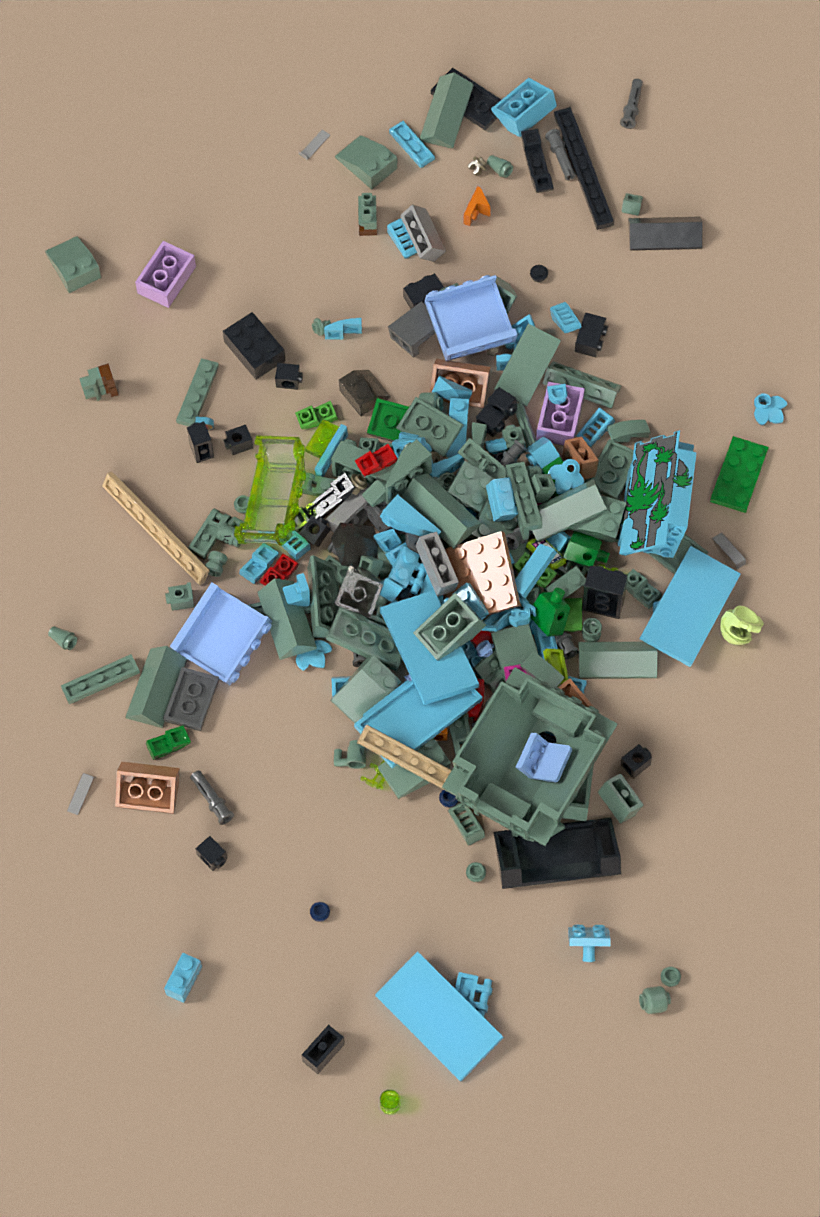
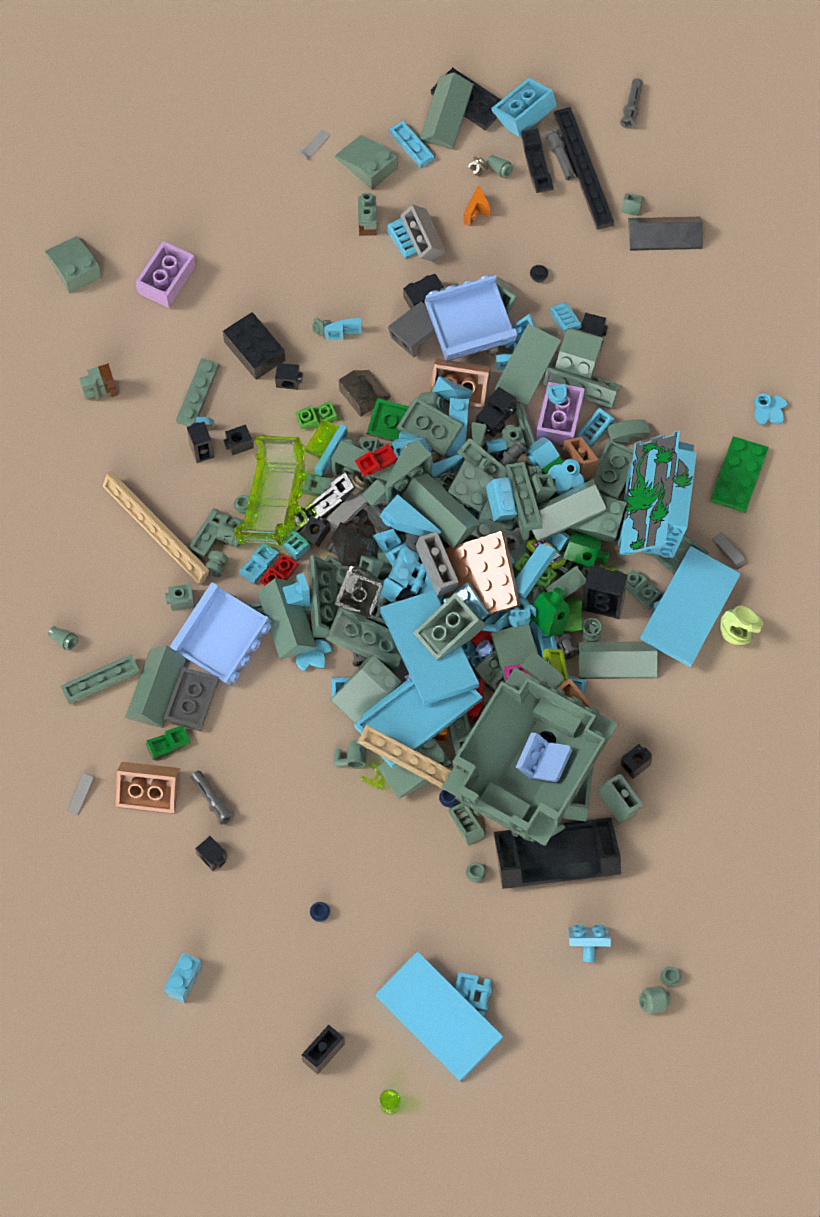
(579, 353): none -> sand green slope

